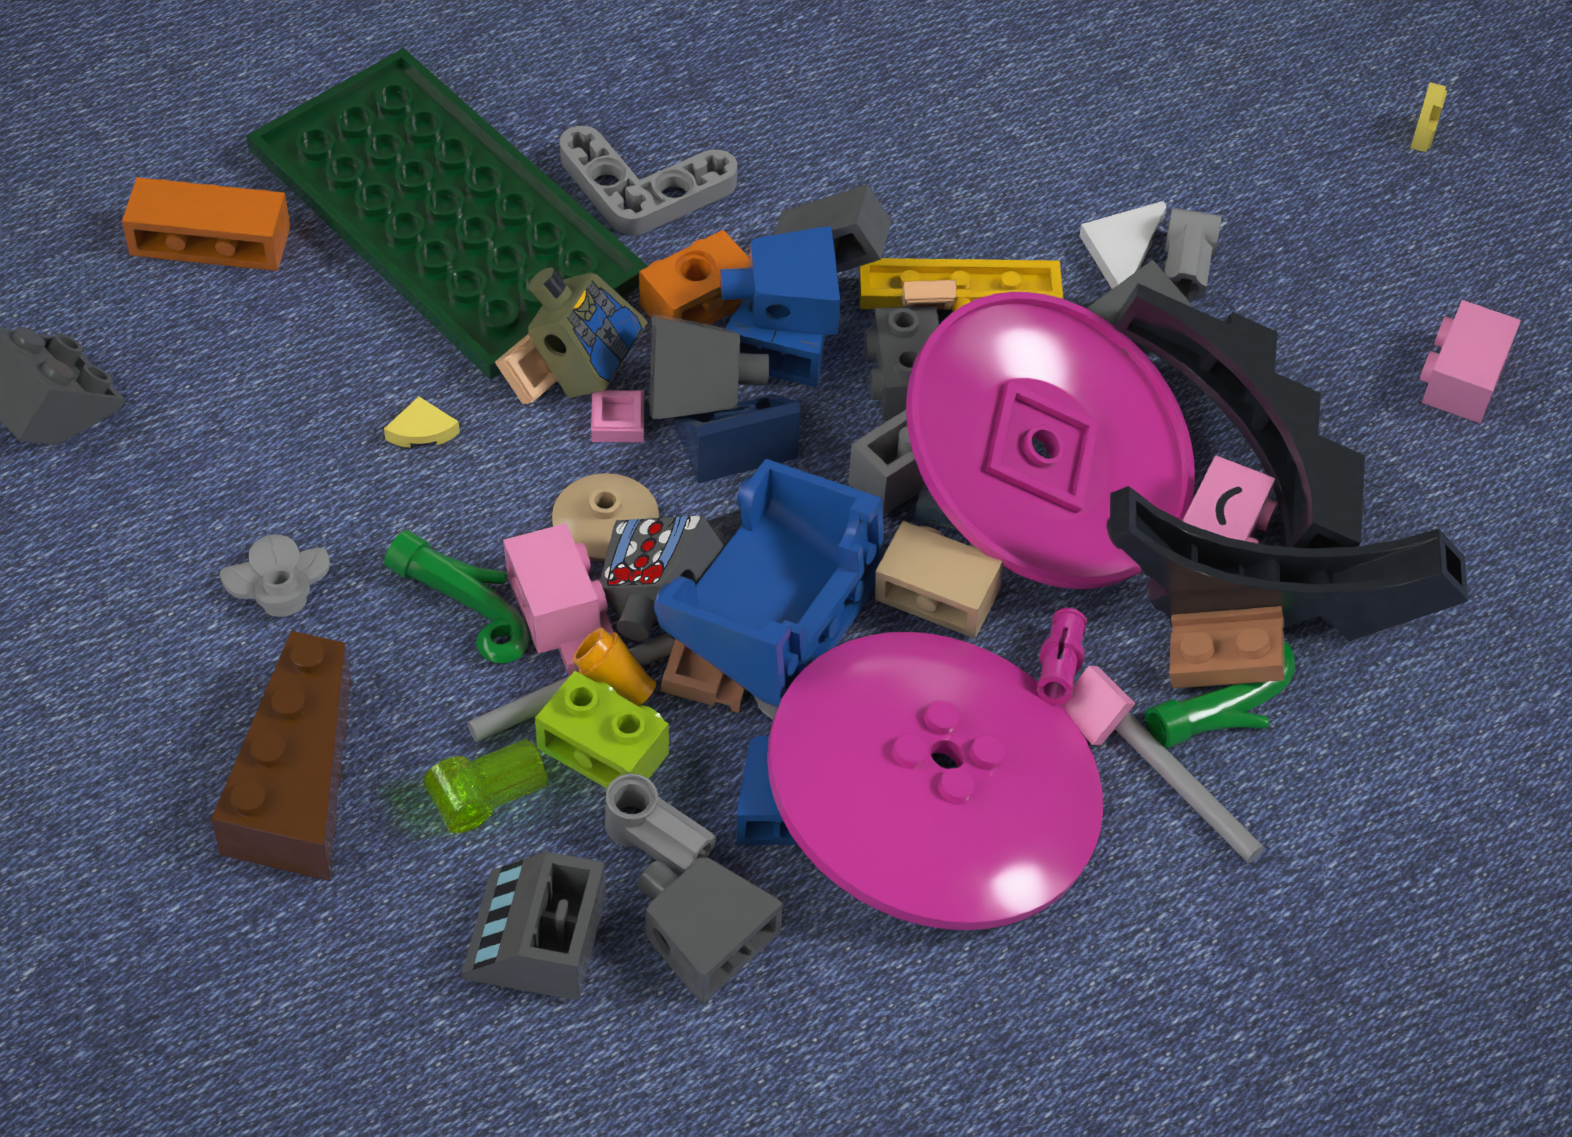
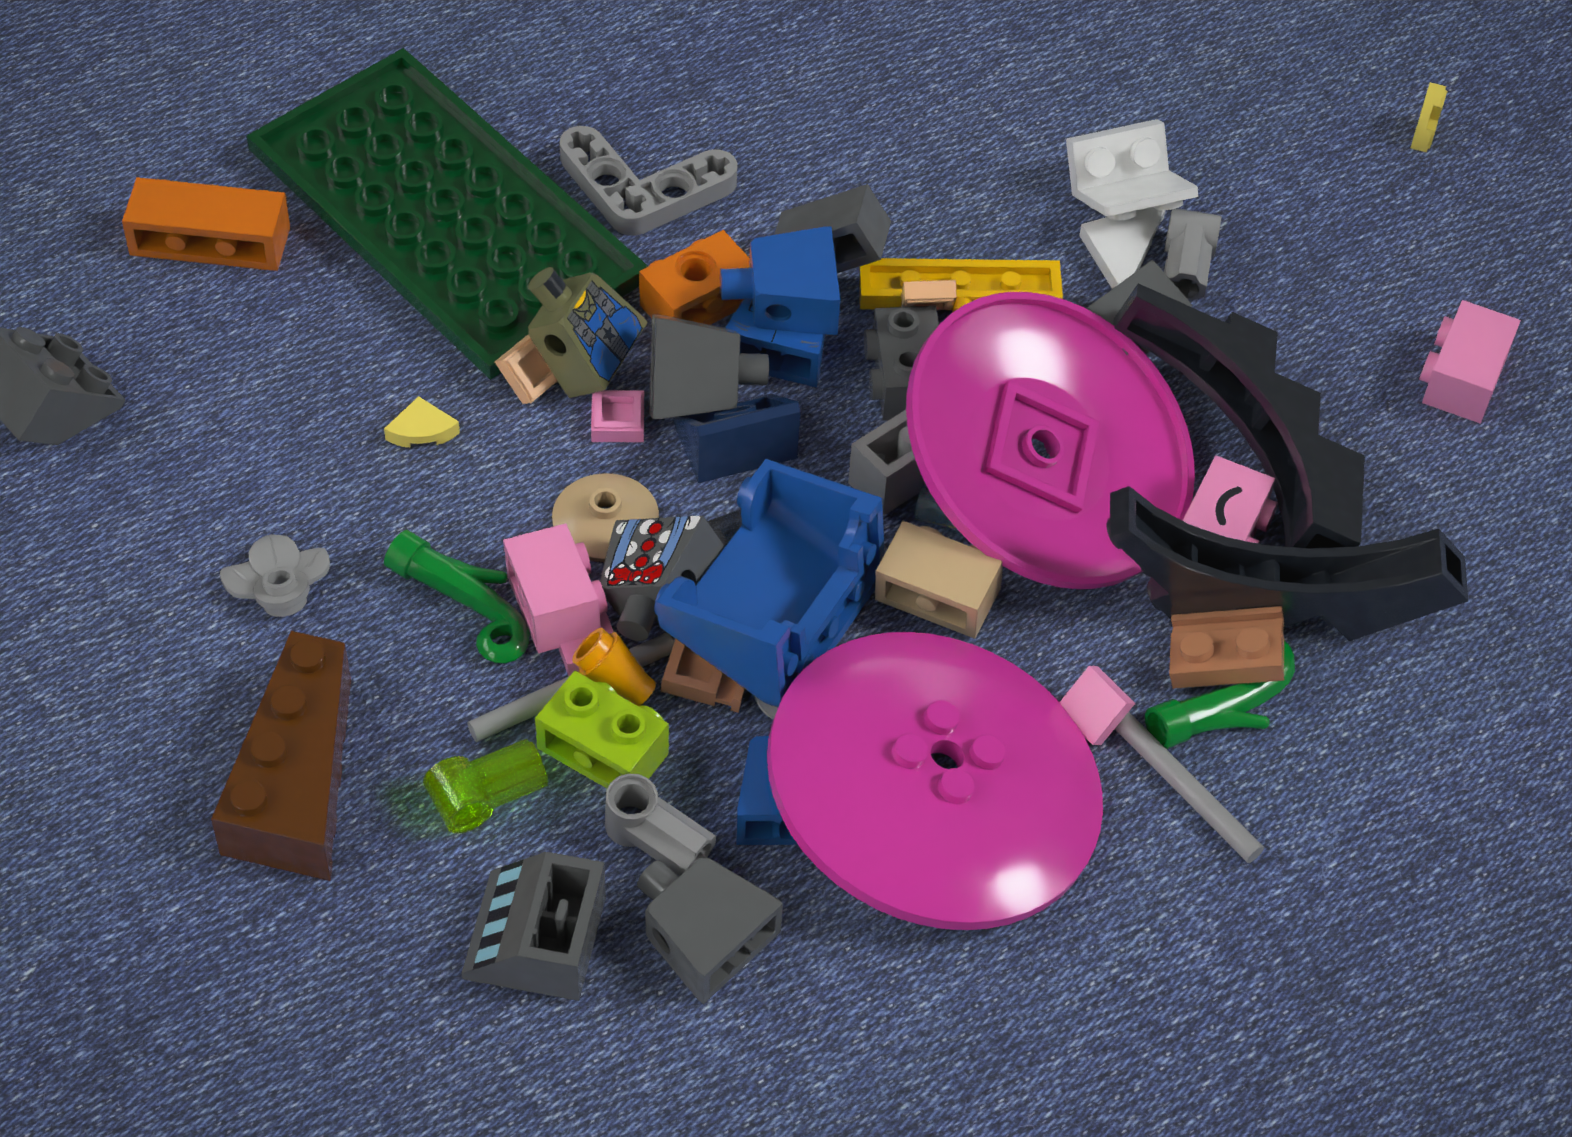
(1058, 673): dark pink pin -> none
(1126, 171): none -> white bracket

